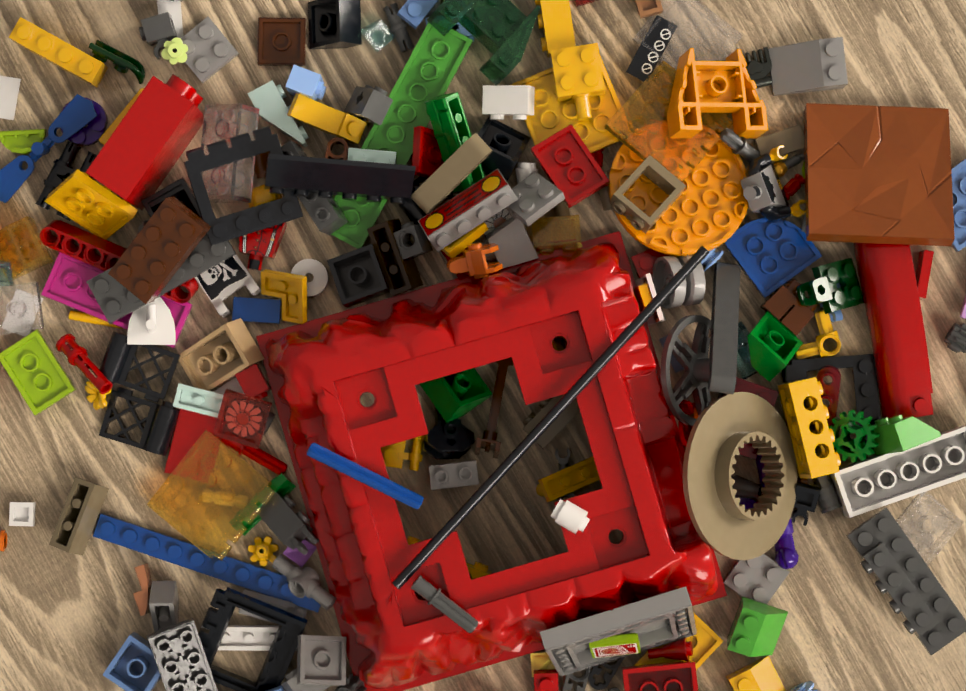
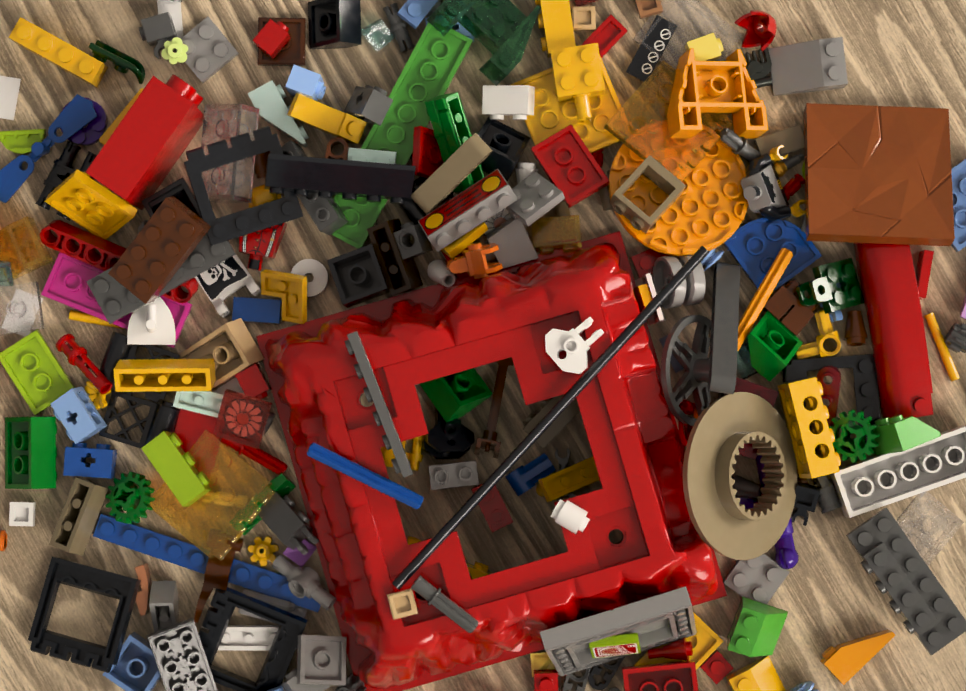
(30, 452): none -> green slope
(76, 464): none -> blue brick
(78, 403): none -> light blue brick
(91, 580): none -> black hinge
(130, 498): none -> green gear
(164, 375): none -> yellow brick
(177, 468): none -> lime brick
(216, 576): none -> reddish brown flag
(272, 38): none -> red brick
(382, 415): none -> dark grey plate
(402, 603): none -> tan tile
(438, 273): none -> white cone
(494, 509): none -> red brick
(526, 476): none -> blue piece
(573, 344): none -> white hinge
(584, 18): none -> tan tile
(607, 35): none -> red tile
(706, 48): none -> light yellow brick
(716, 667): none -> red plate
(760, 29): none -> red piece
(763, 294): none -> light orange axle
(849, 657): none -> light orange slope
(855, 329): none -> reddish brown cone
(941, 346): none -> yellow piece

